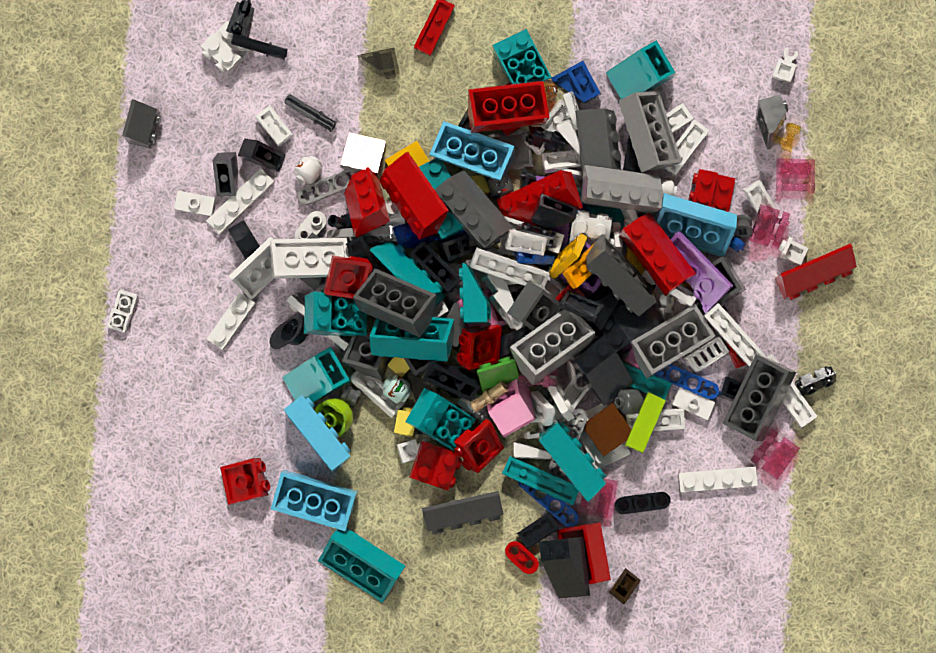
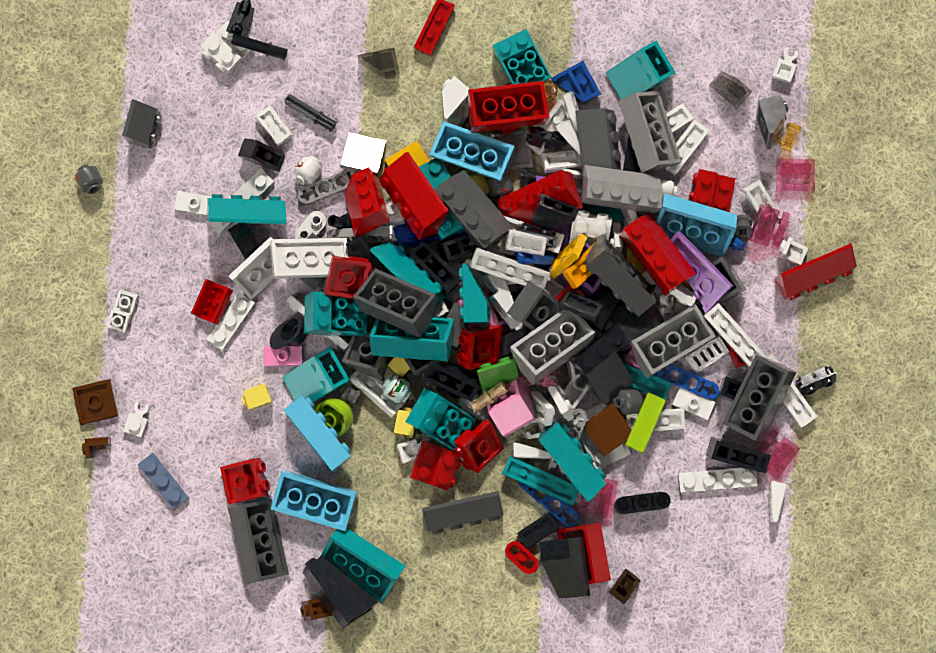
(88, 179): none -> dark grey head
(95, 402): none -> reddish brown tile
(99, 444): none -> reddish brown bracket
(136, 423): none -> white plate
(163, 481): none -> sand blue plate
(211, 301): none -> red bracket
(225, 173): black slope -> none
(246, 210): none -> teal slope
(256, 397): none -> light yellow brick
(258, 541): none -> dark grey slope
(284, 356): none -> bright pink plate
(314, 609): none -> reddish brown bracket
(337, 591): none -> black slope
(454, 97): none -> white slope
(731, 89): none -> clear smoke slope
(737, 455): none -> black slope
(776, 496): none -> white slope

